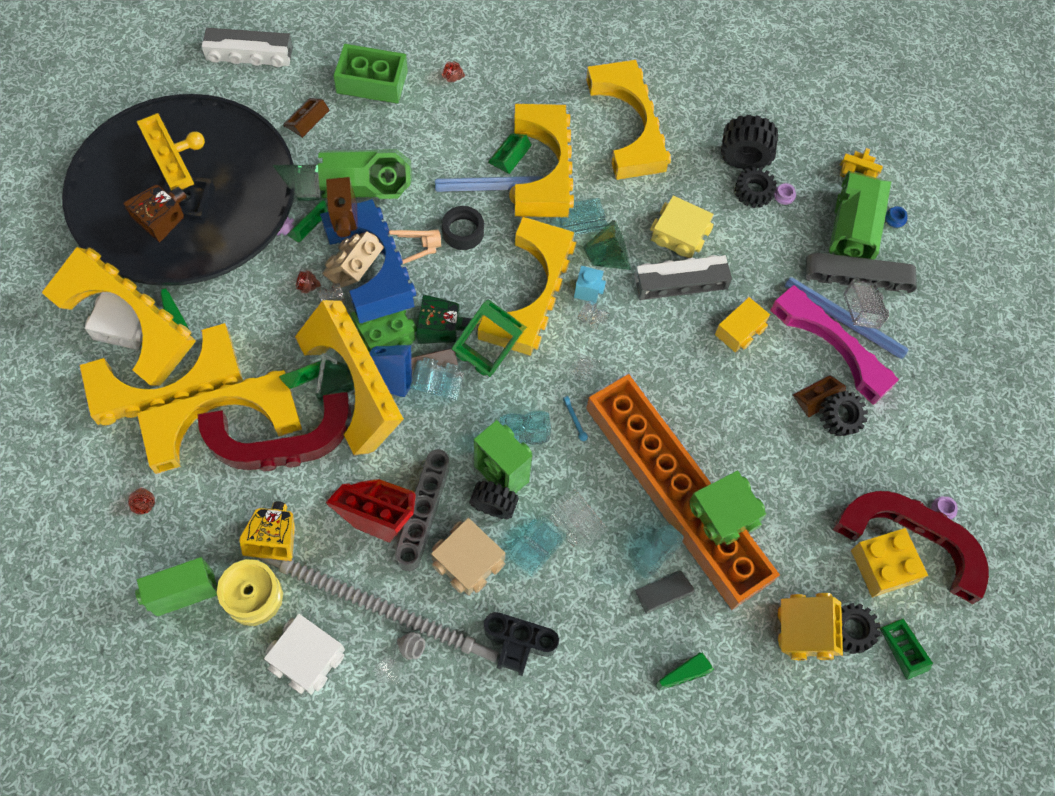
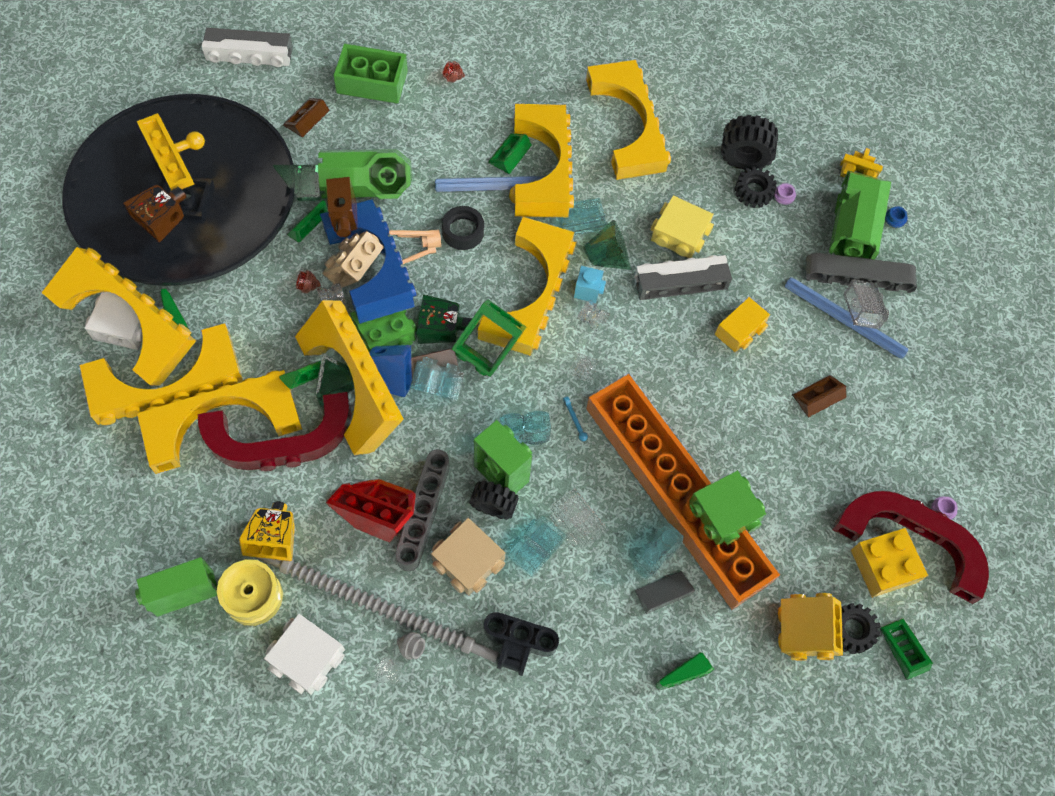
(141, 501): clear red plate -> none
(287, 227): lavender plate -> none
(854, 409): black tyre -> none
(870, 375): dark pink arch -> none

